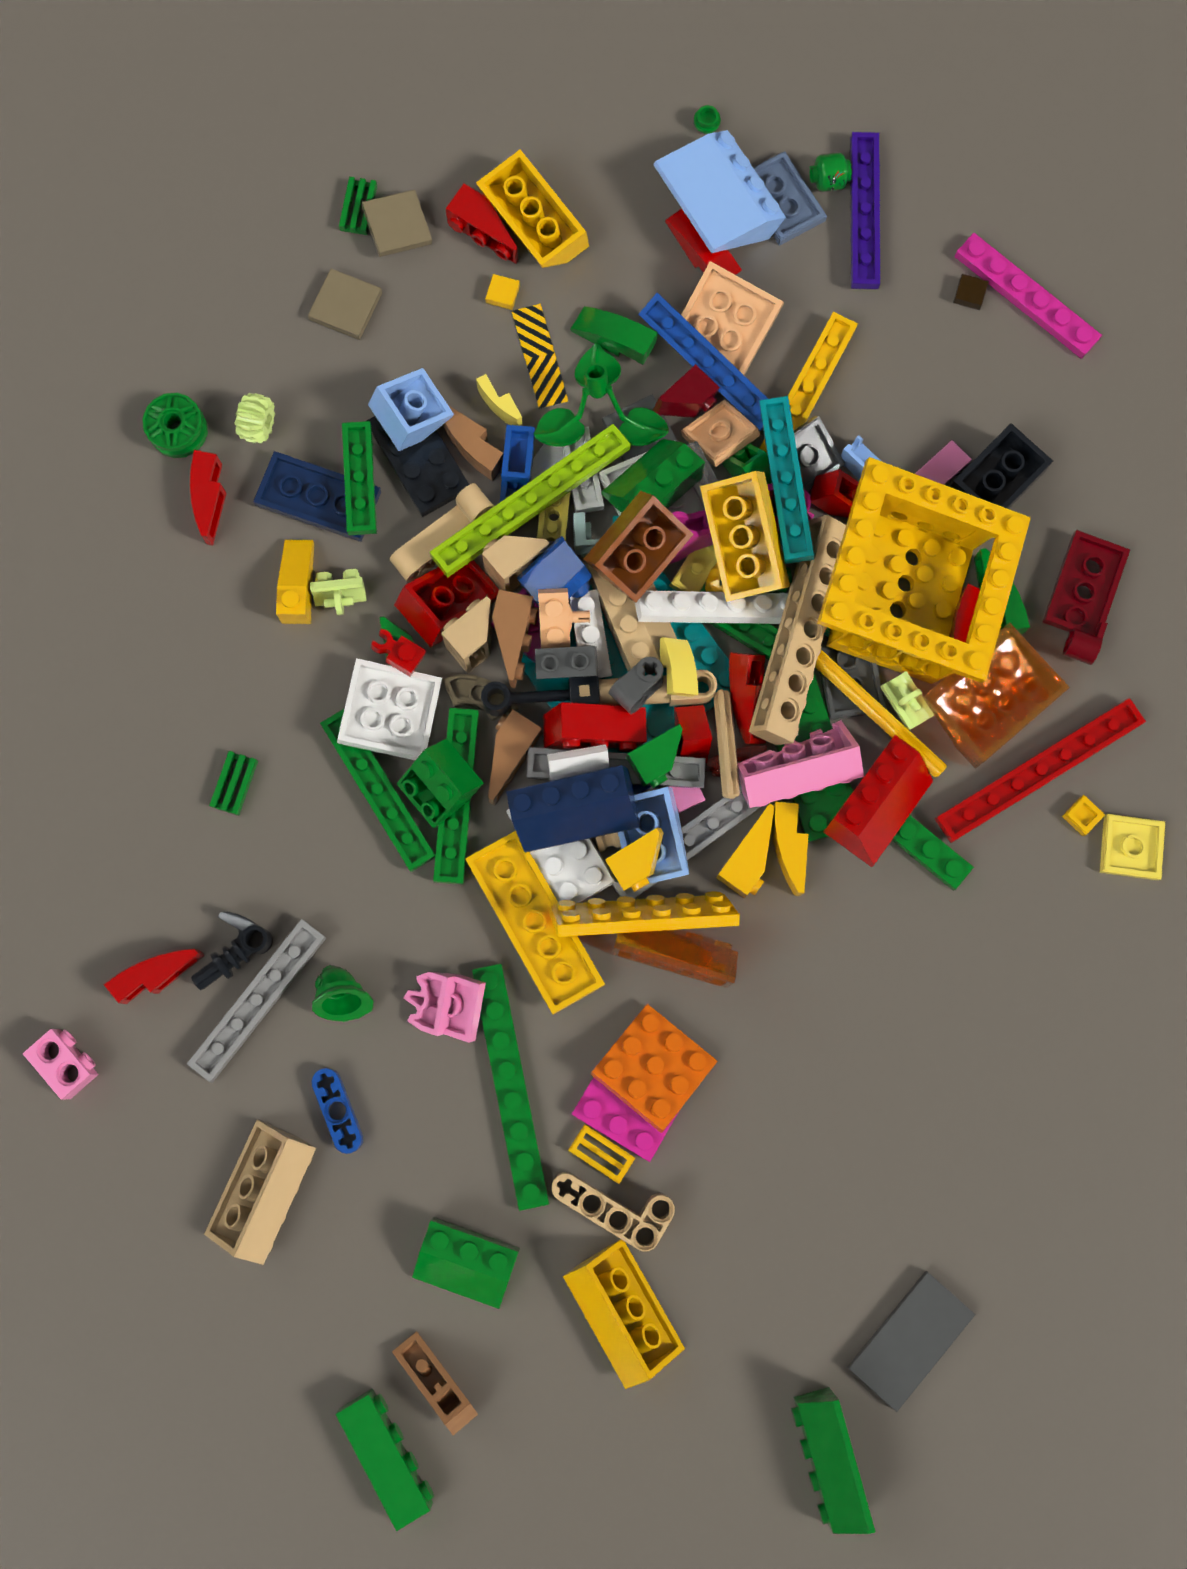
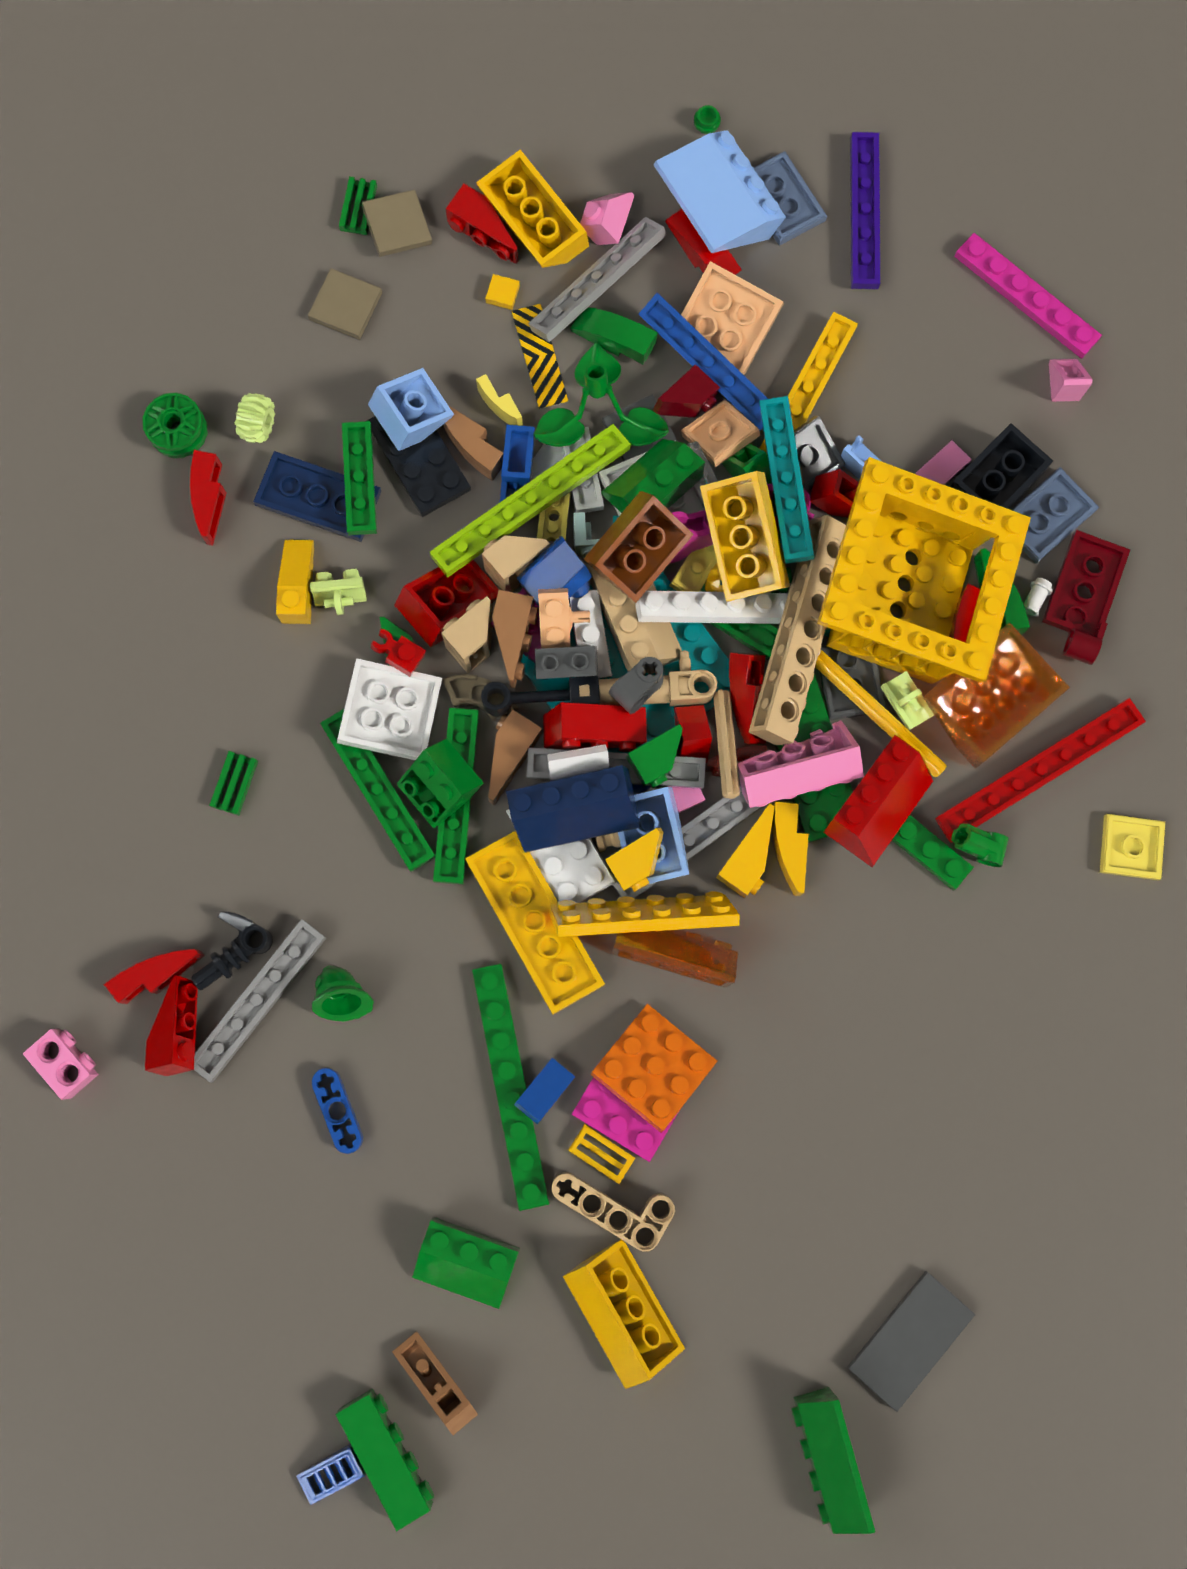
(173, 1034): none -> red slope
(259, 1192): tan slope -> none
(346, 1479): none -> slope
(414, 557): tan beam -> none
(447, 1005): bright pink plate -> none
(544, 1090): none -> blue tile
(597, 279): none -> light grey plate
(606, 217): none -> bright pink slope
(680, 667): light yellow slope -> none
(830, 172): green head -> none
(970, 291): dark brown tile -> none
(985, 845): none -> green piece
(1039, 590): none -> white pin
(1055, 512): none -> sand blue tile
(1068, 380): none -> bright pink slope
(1083, 815): yellow tile -> none

